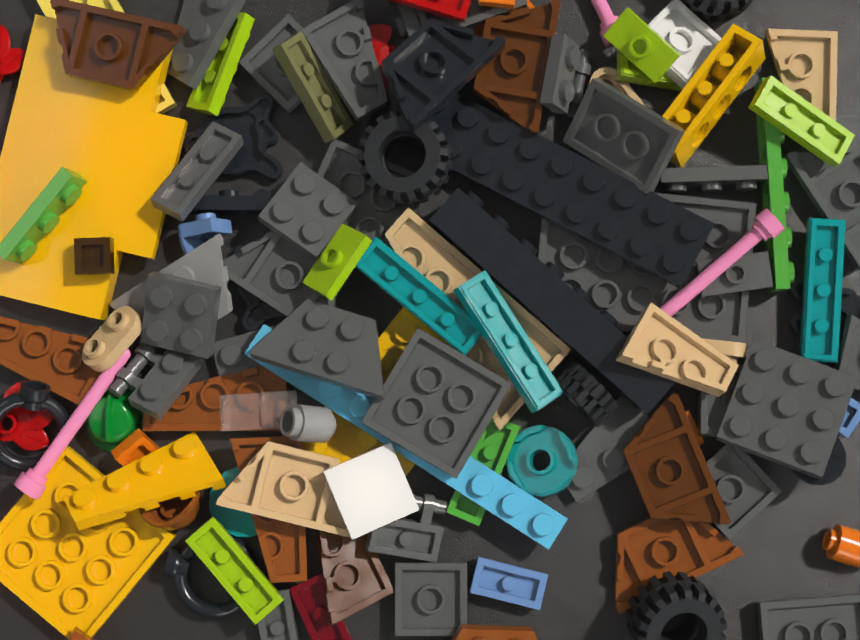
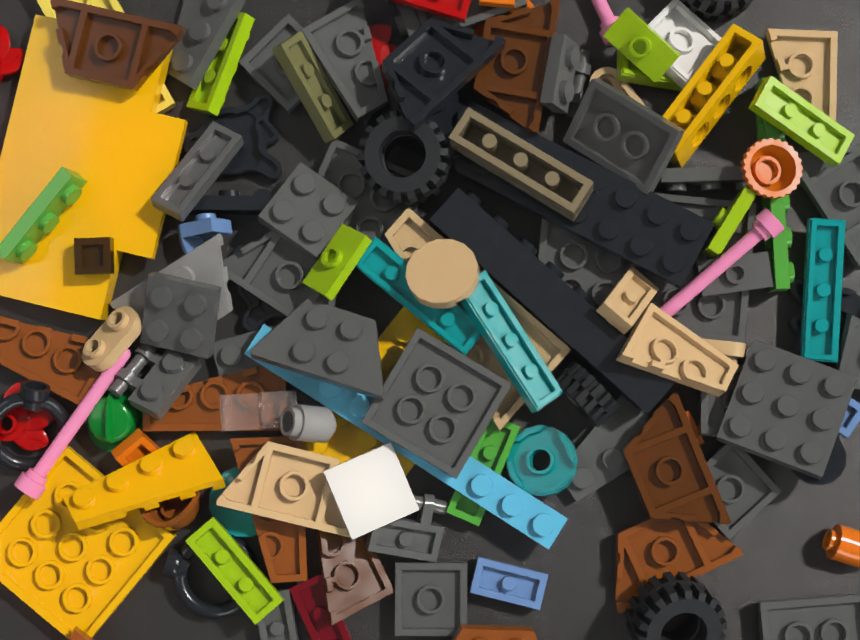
(442, 273): none -> tan tile
(521, 164): none -> dark tan brick
(627, 300): none -> tan plate
(727, 221): none -> lime plate
(771, 168): none -> orange hat

